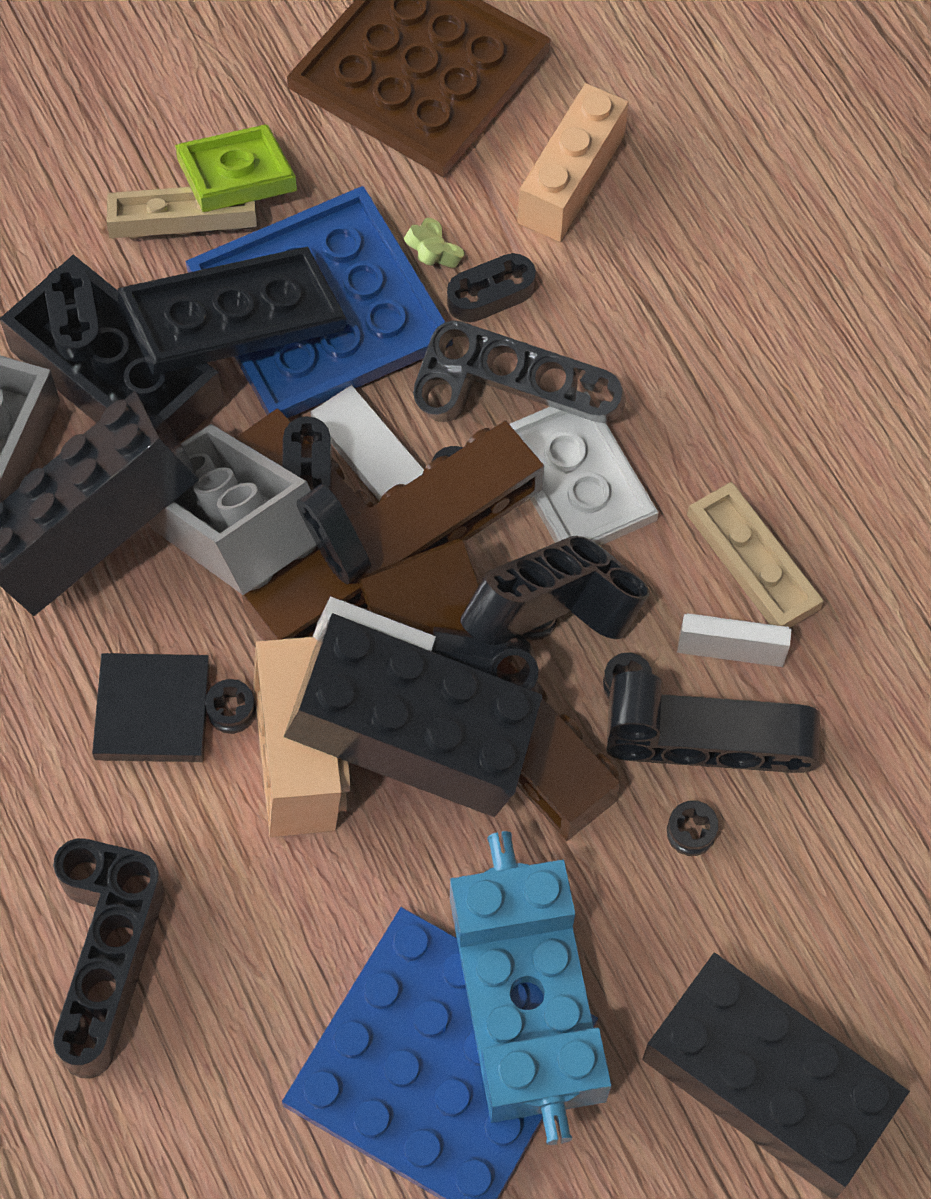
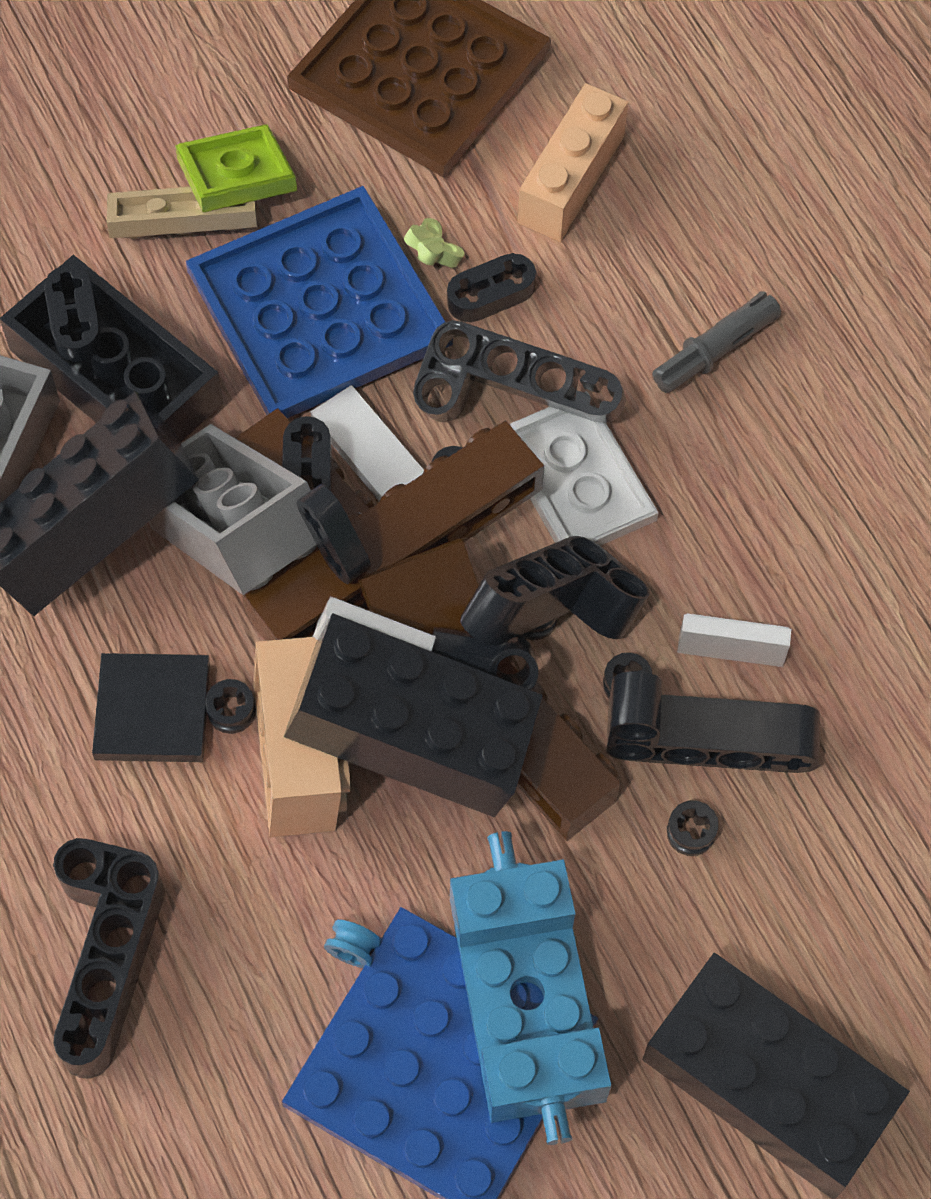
(230, 310): black tile -> none
(352, 943): none -> dark azure bush
(726, 335): none -> dark grey axle
(754, 557): tan plate -> none

